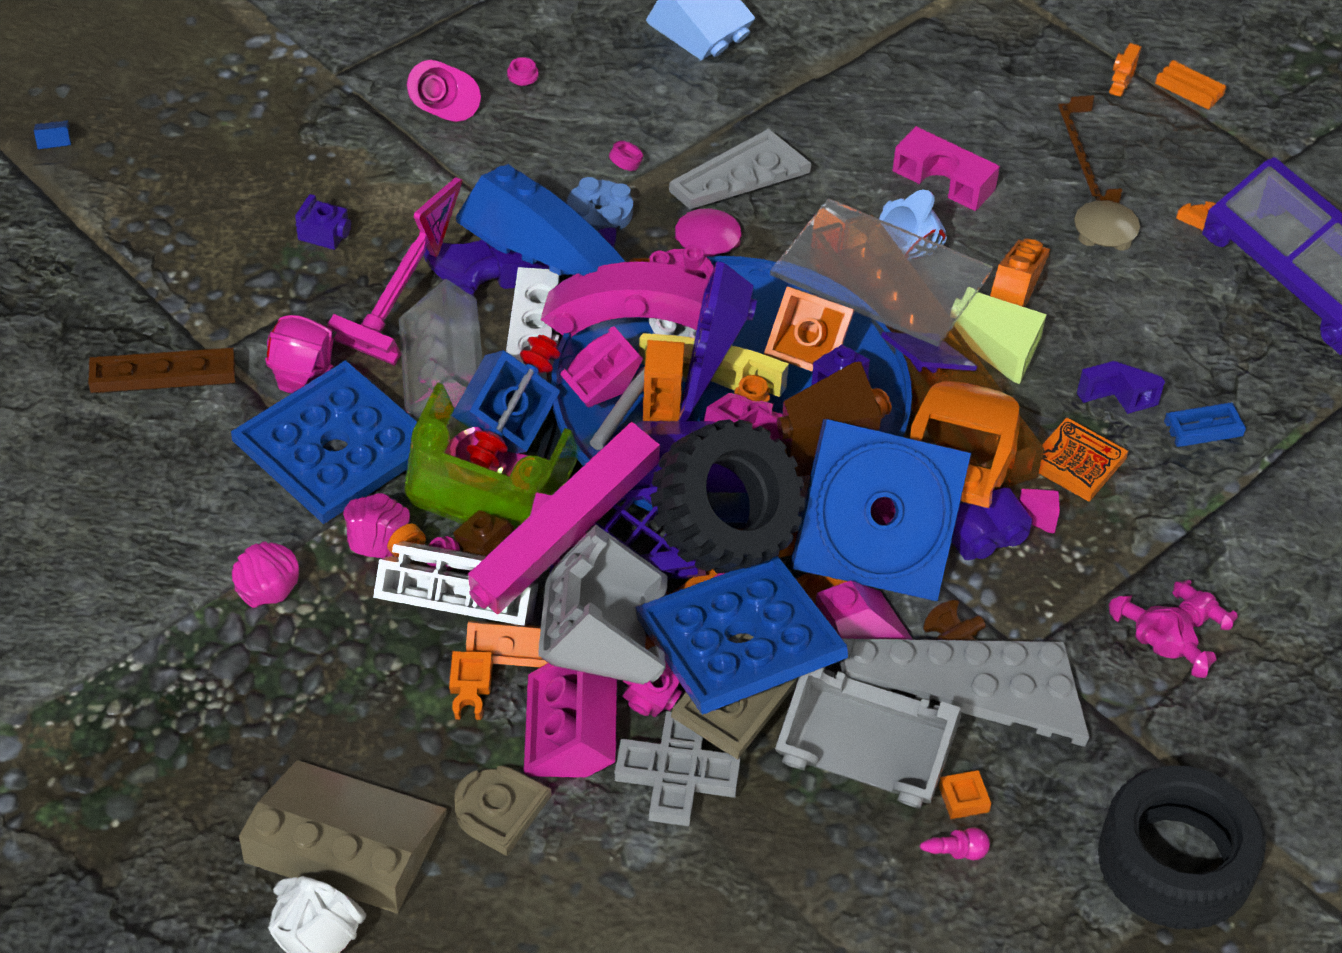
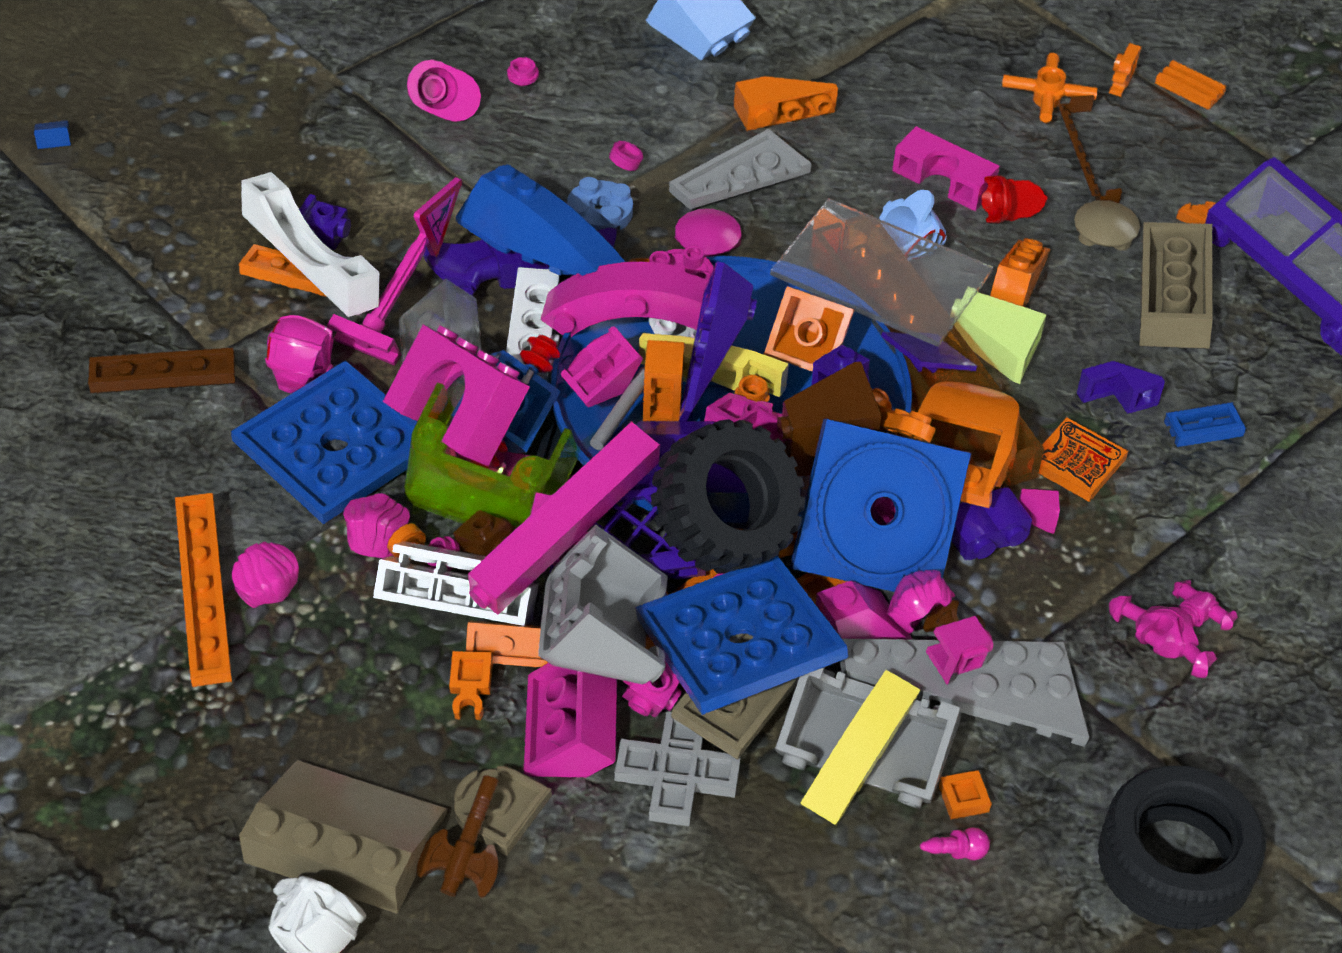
(202, 590): none -> orange plate
(274, 267): none -> orange plate
(345, 280): none -> white arch
(460, 860): none -> reddish brown piece
(489, 396): none -> dark pink arch
(781, 100): none -> orange slope
(860, 747): none -> light yellow slope
(905, 424): none -> orange plate
(917, 597): none -> dark pink hair
(961, 647): none -> dark pink window
(1011, 199): none -> red piece
(1048, 87): none -> orange bar
(1176, 285): none -> dark tan brick

